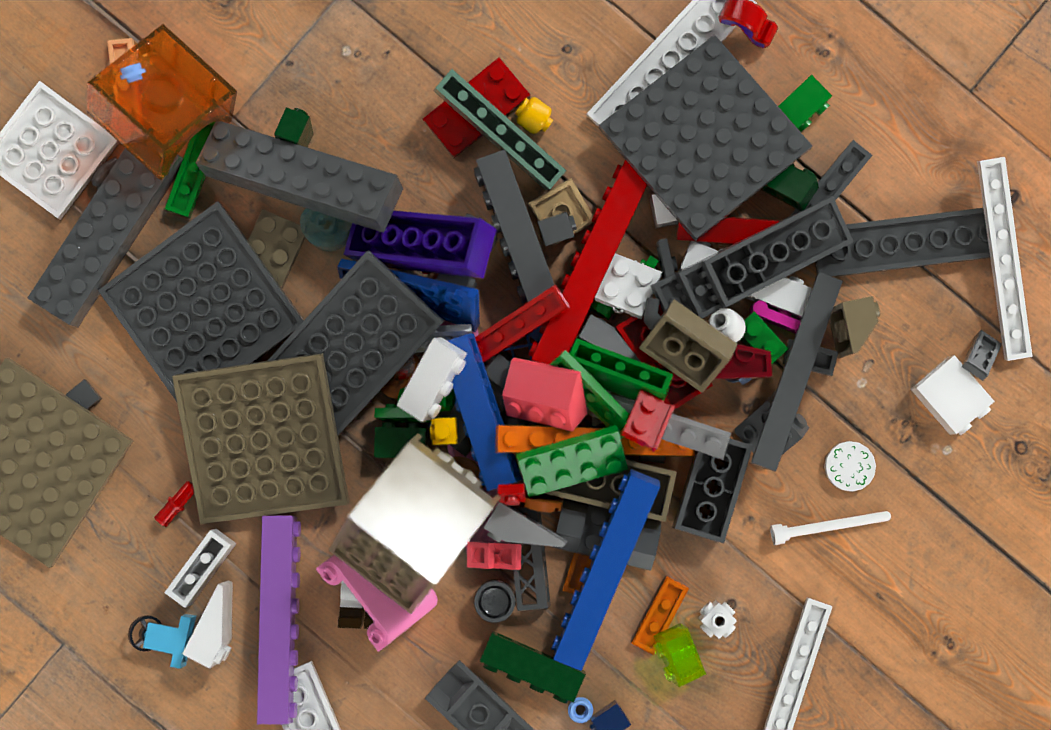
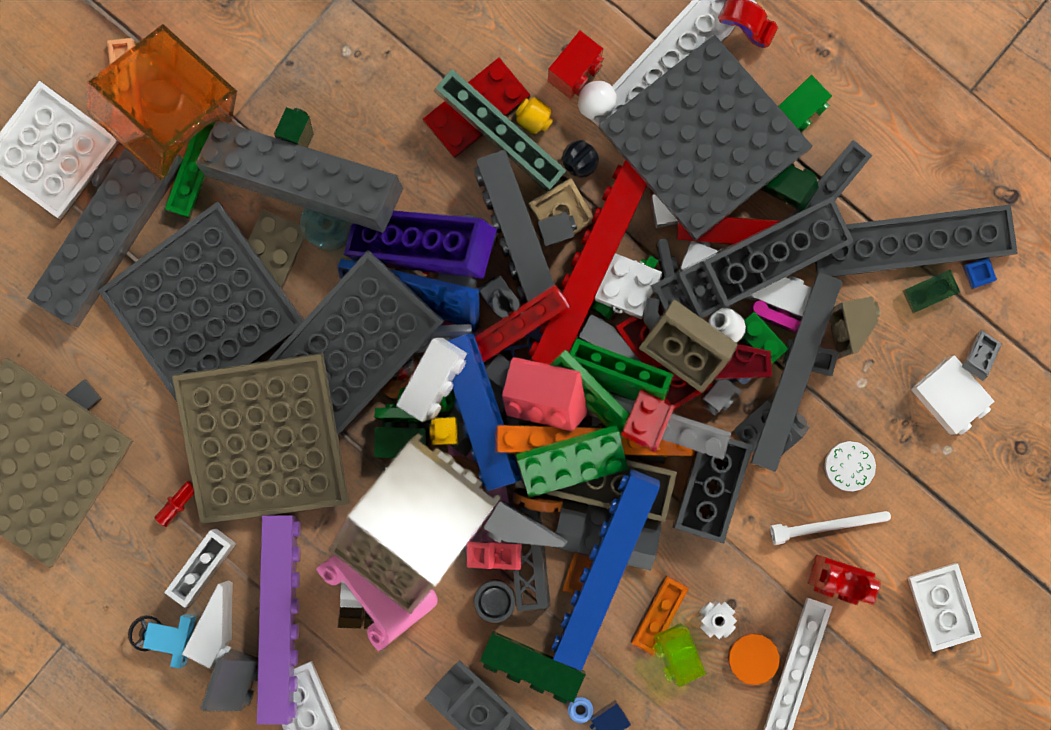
(132, 72): light blue plate -> none
(231, 682): none -> dark grey slope
(499, 296): none -> dark grey plate
(512, 494): red plate -> none
(575, 65): none -> red brick
(580, 158): none -> black piece
(597, 99): none -> white hair
(719, 396): none -> light grey brick
(753, 659): none -> orange tile
(847, 581): none -> red brick
(931, 291): none -> clear green plate
(944, 607): none -> white plate
(979, 273): none -> blue tile
(1004, 258): white plate -> none

